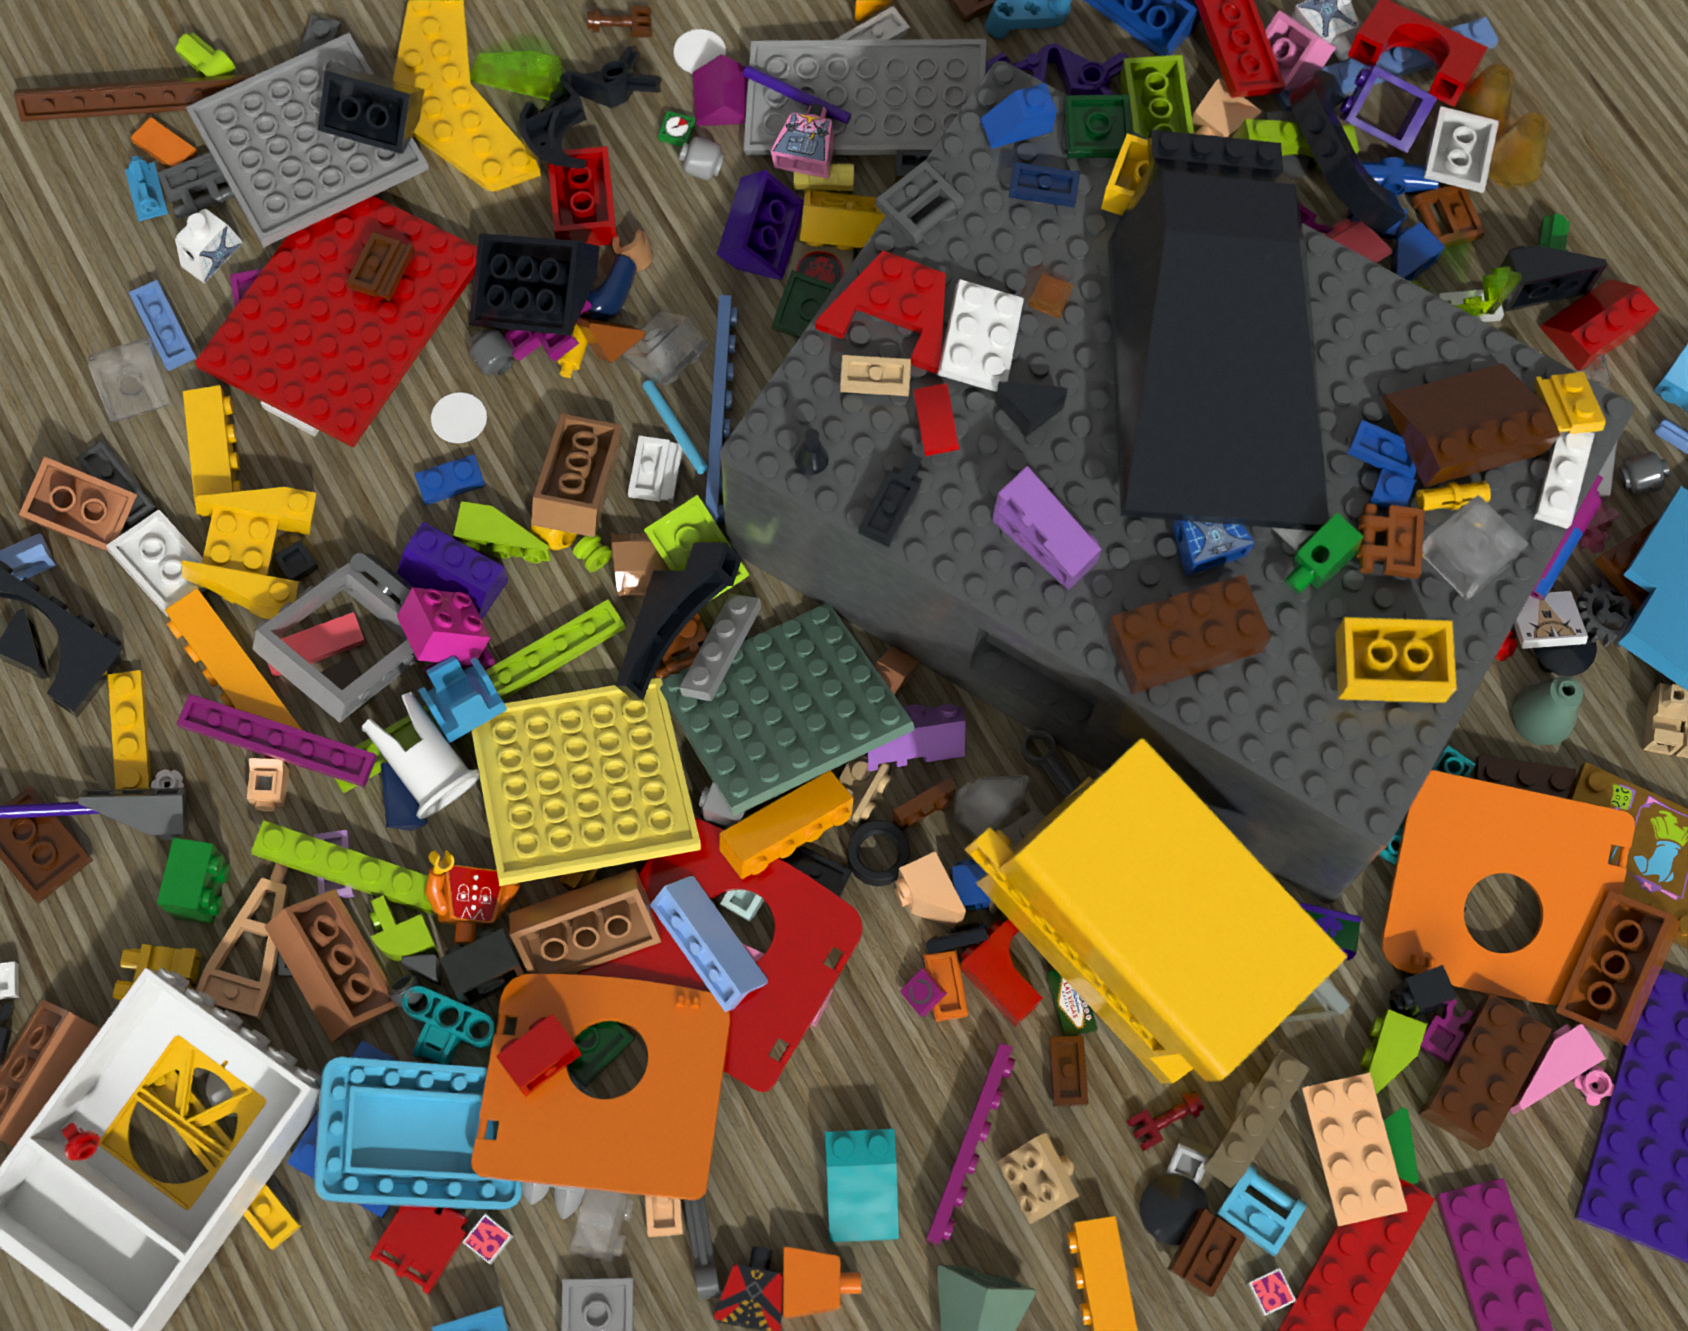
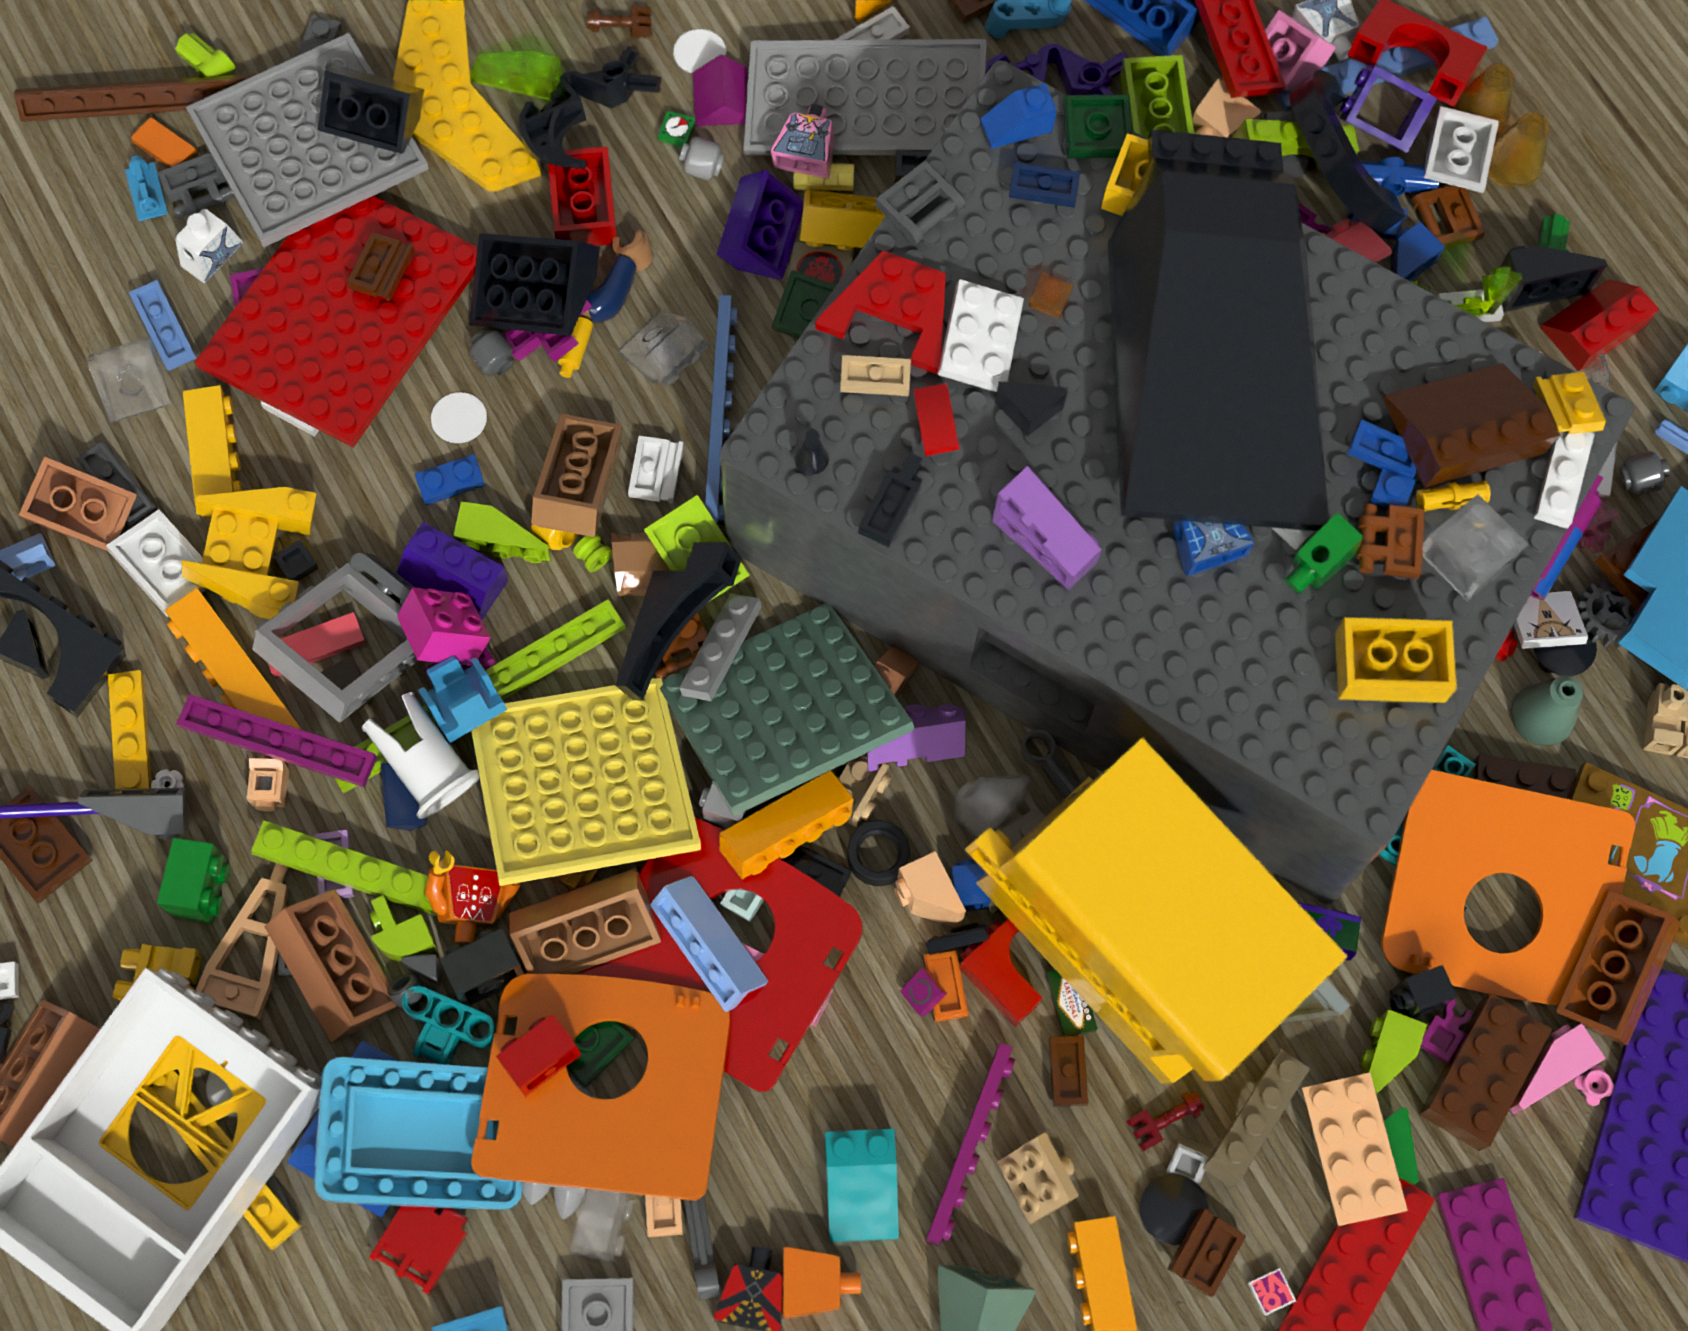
(80, 1143): red plate -> none
(487, 1239): tile -> none
(608, 338): dark orange slope -> none
(675, 427): medium azure bar -> none
(795, 93): dark purple bar -> none
(924, 804): reddish brown plate -> none
(1188, 633): reddish brown brick -> none
(1257, 1220): medium azure plate -> none

